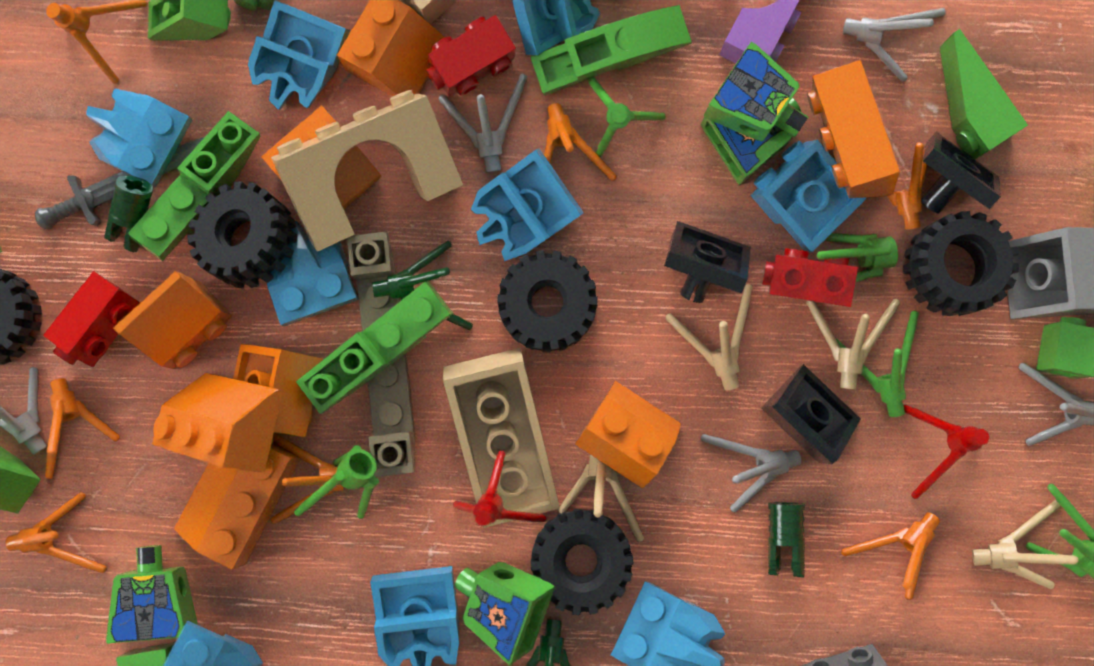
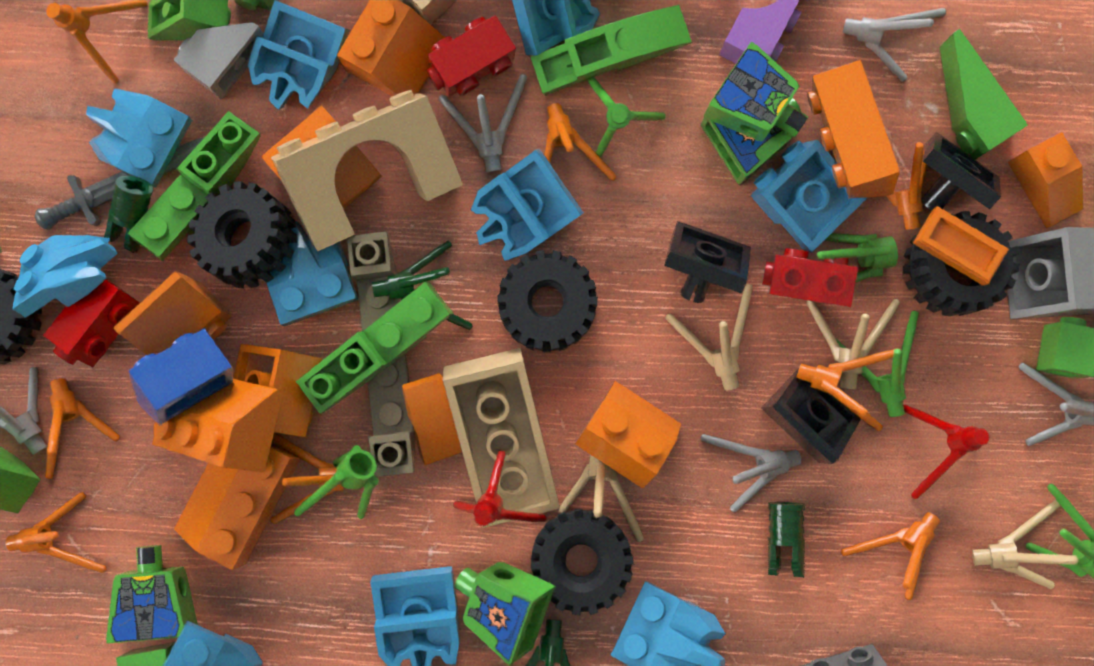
(60, 269): none -> dark azure plate
(180, 376): none -> blue slope
(218, 55): none -> light grey slope
(431, 418): none -> orange slope
(827, 380): none -> orange plant
(960, 246): none -> orange tile
(1051, 179): none -> orange slope

